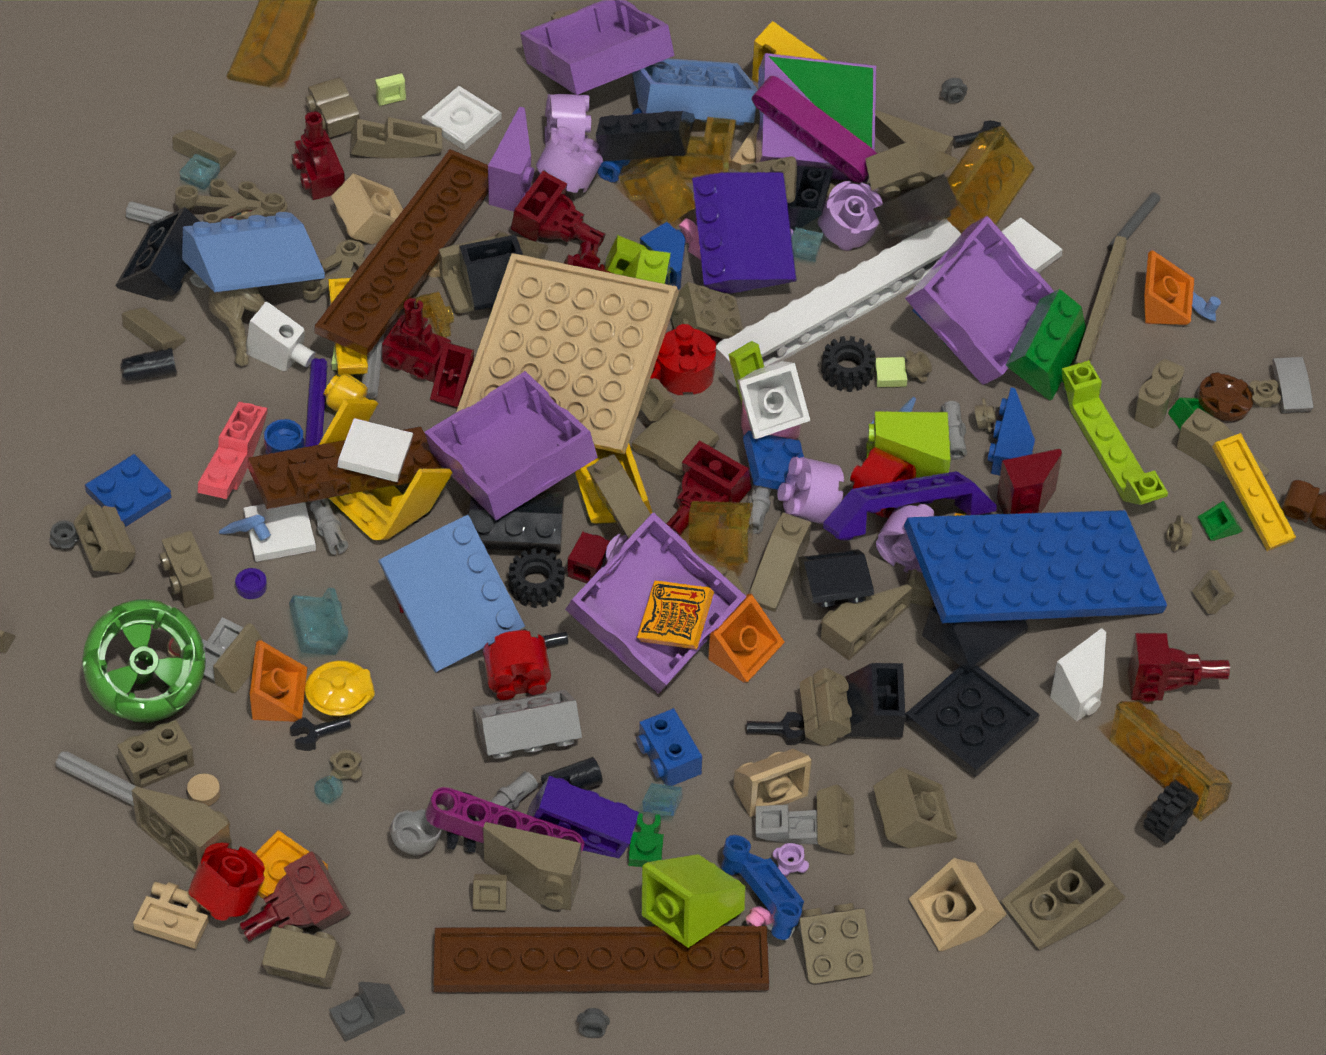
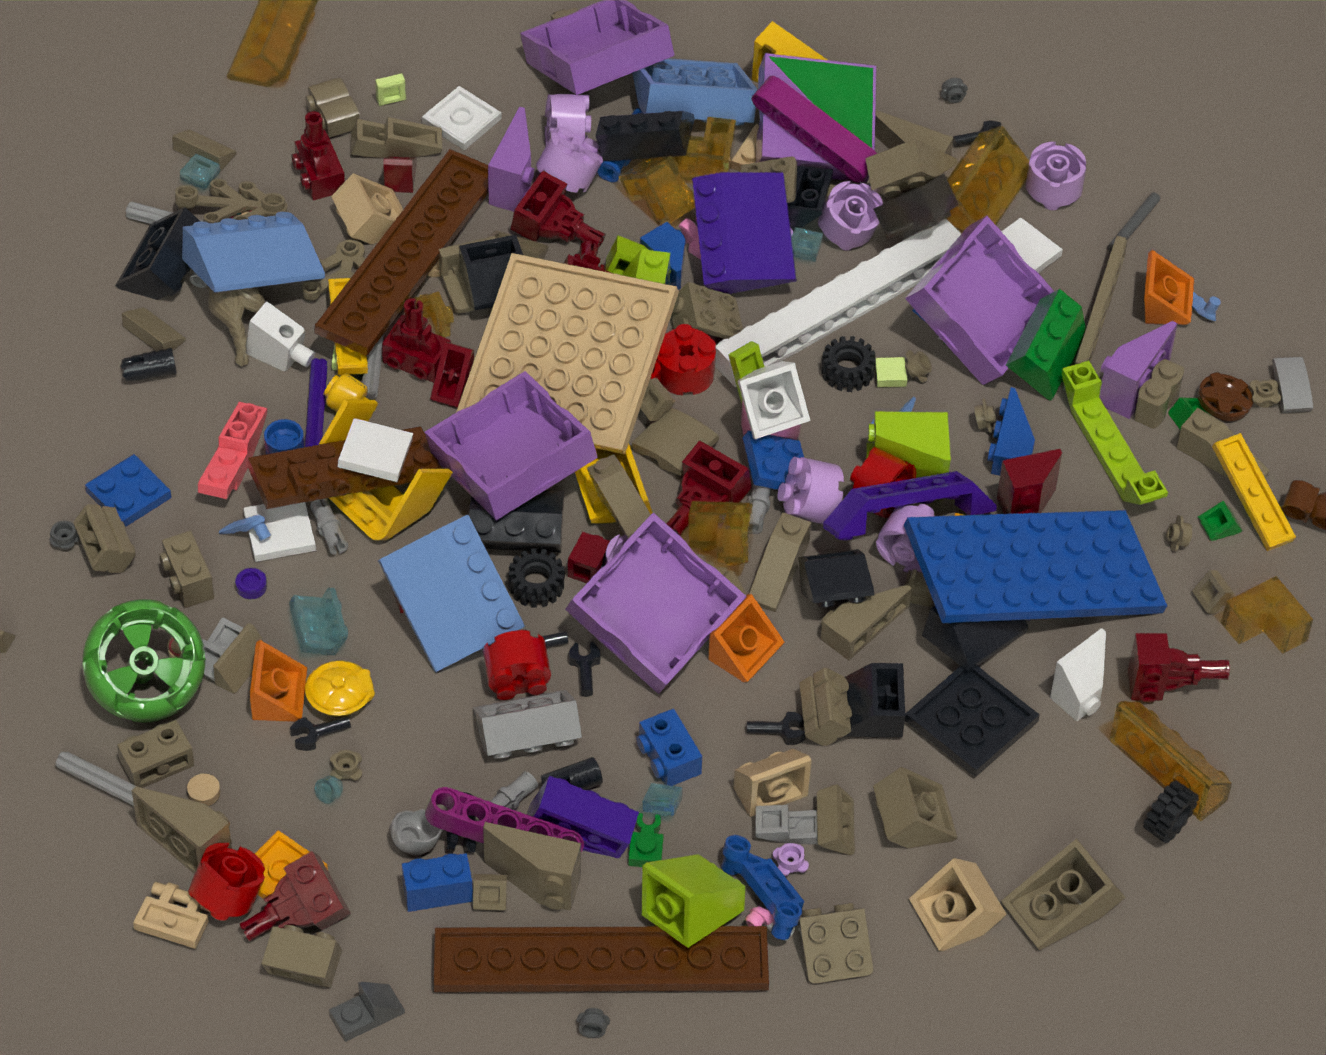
(400, 173): none -> dark red slope
(437, 882): none -> blue brick
(585, 666): none -> black bar
(675, 614): light orange tile -> none
(956, 430): light grey pin -> none
(1056, 174): none -> lavender brick
(1132, 367): none -> medium lavender slope
(1268, 610): none -> clear yellow brick

